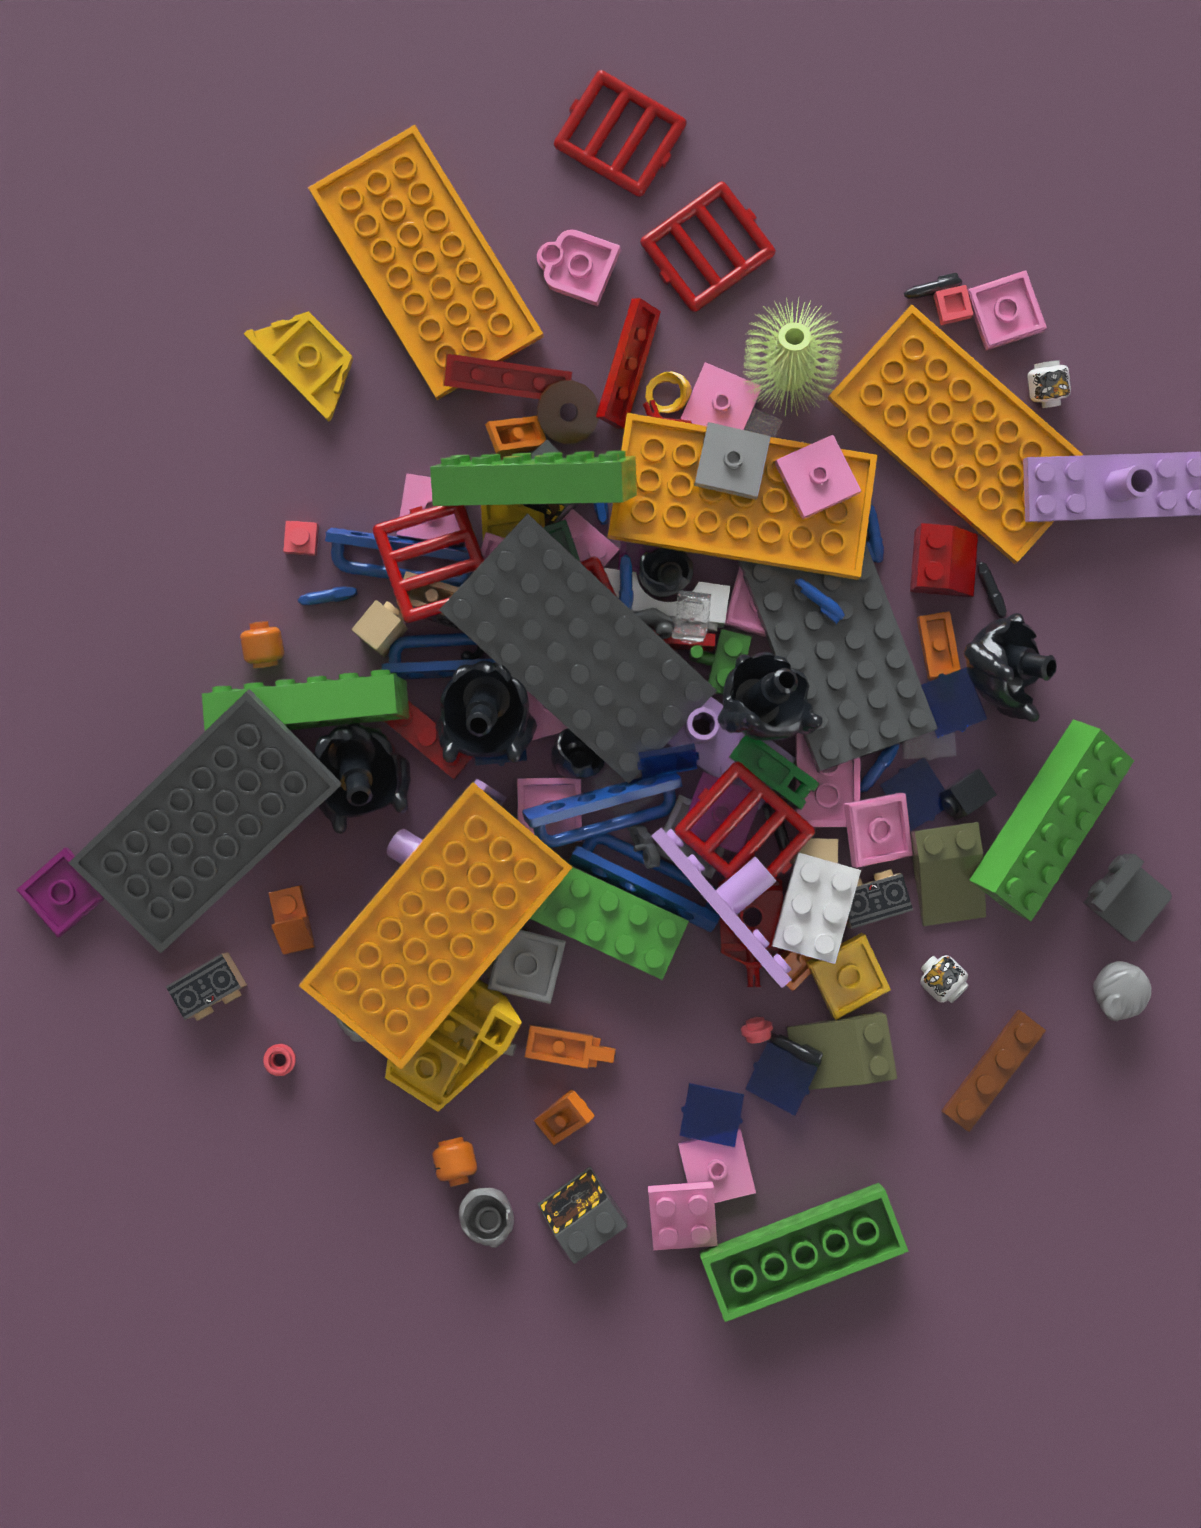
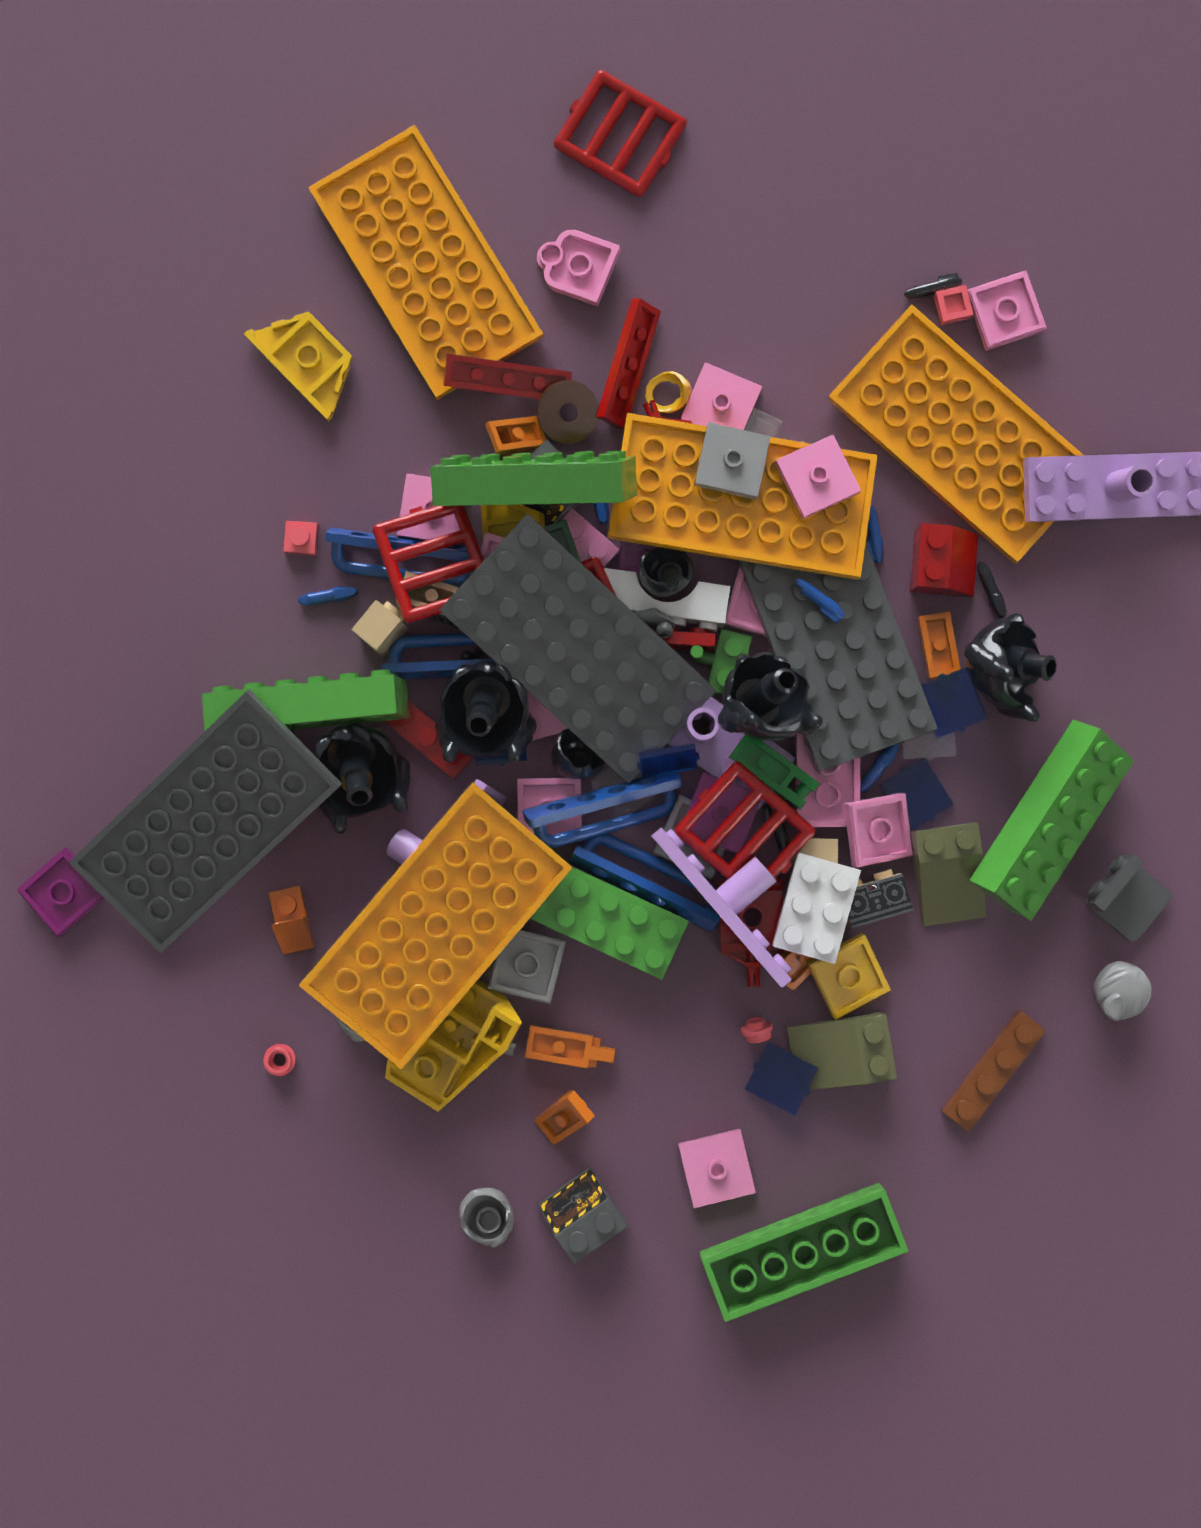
(206, 986): brick -> none
(262, 645): orange head -> none
(454, 1161): orange head -> none
(626, 593): blue piece -> none
(644, 841): dark grey piece -> none
(682, 1216): bright pink plate -> none
(692, 616): clear bracket -> none
(711, 1115): clear blue piece -> none
(717, 284): red bar -> none
(792, 357): yellowish green piece -> none
(802, 1052): black piece -> none
(944, 978): head -> none
(966, 794): black brick -> none
(1049, 383): head -> none

